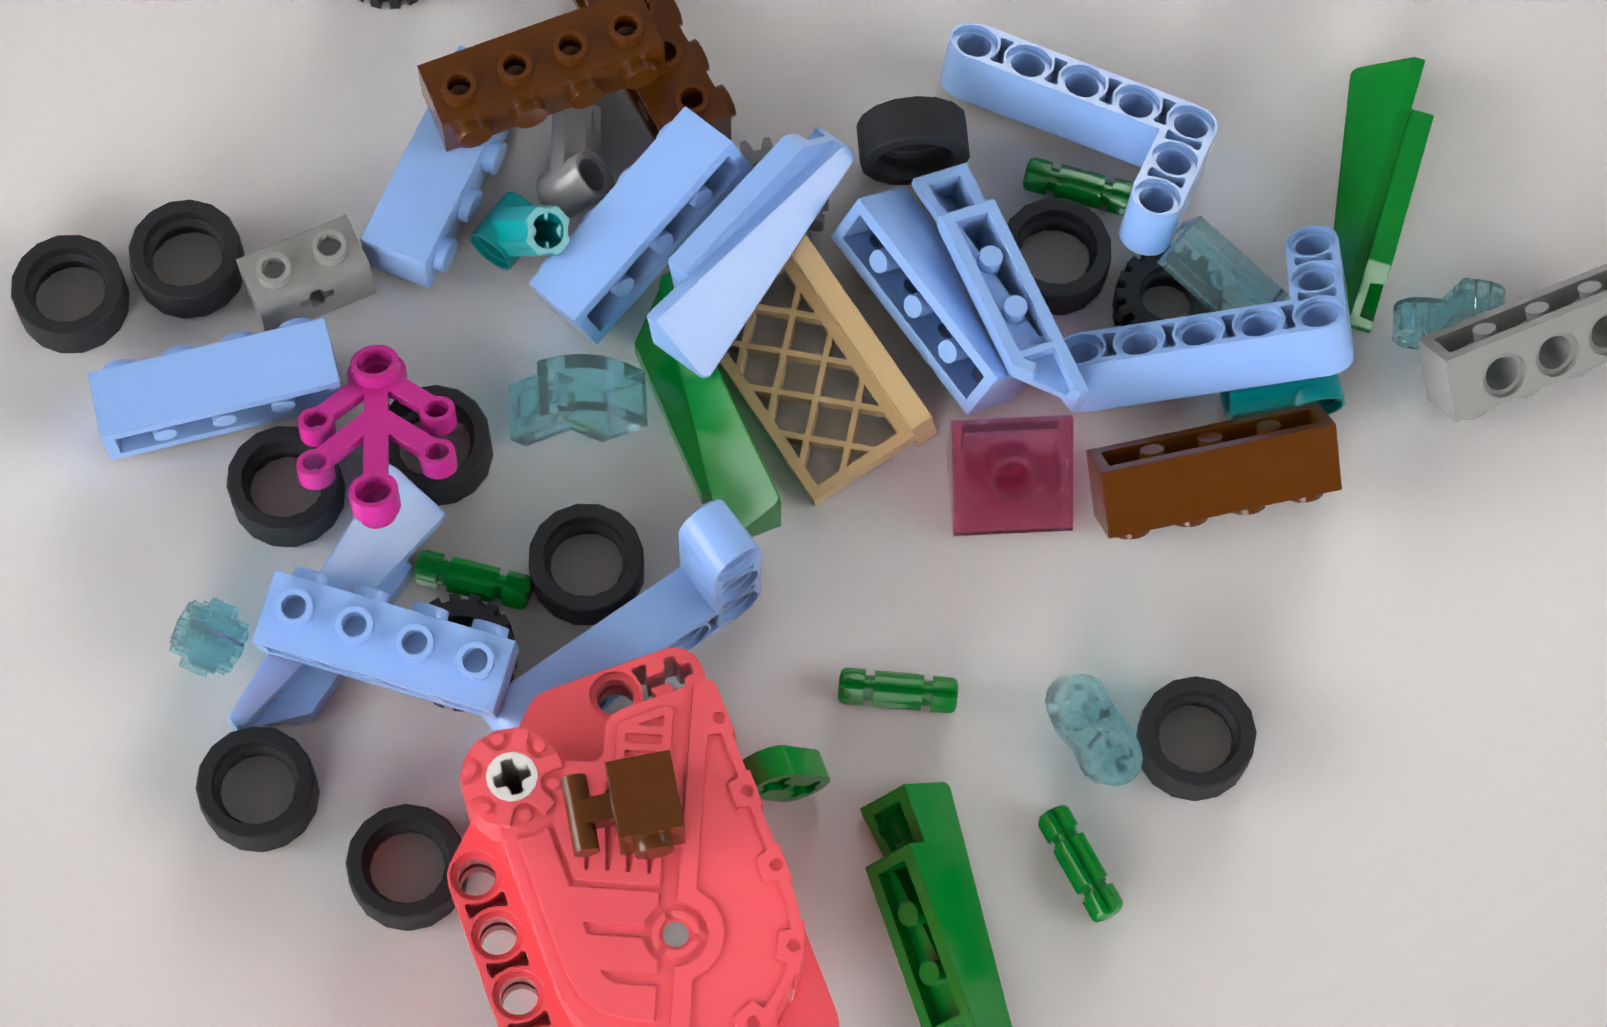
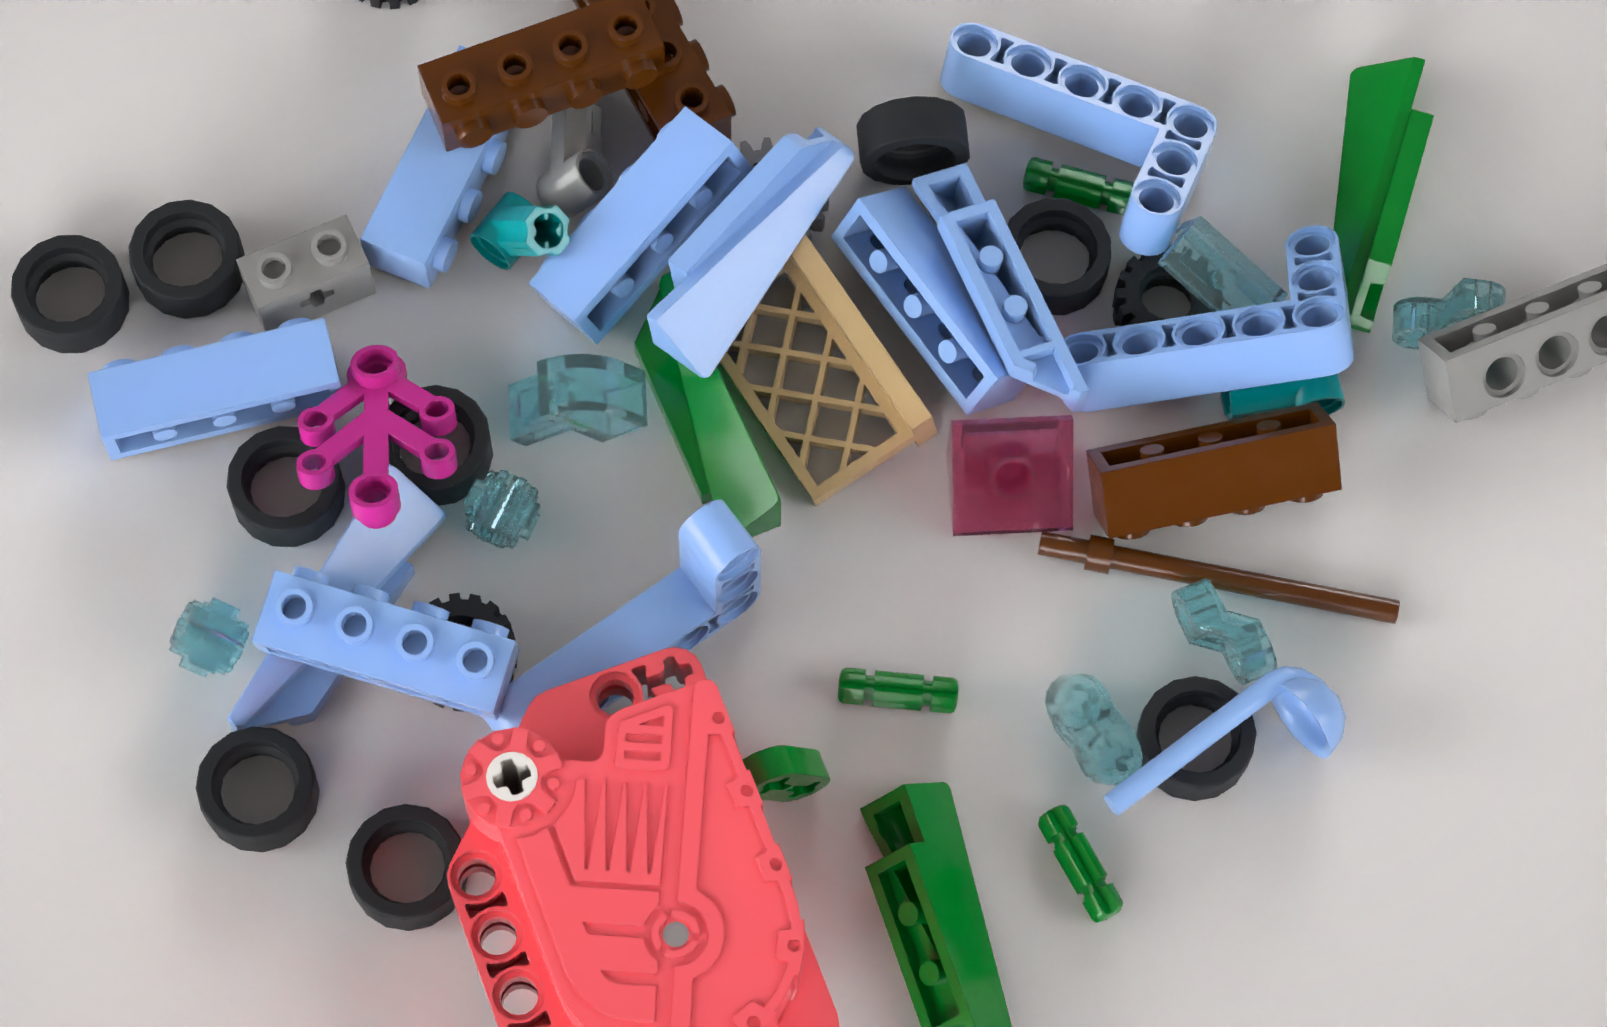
(473, 577): green axle -> none
(501, 509): none -> clear light blue gear
(585, 520): black tyre -> none
(639, 803): reddish brown brick -> none
(1101, 554): none -> reddish brown bar
(1215, 628): none -> clear light blue piece
(1299, 697): none -> light blue piece

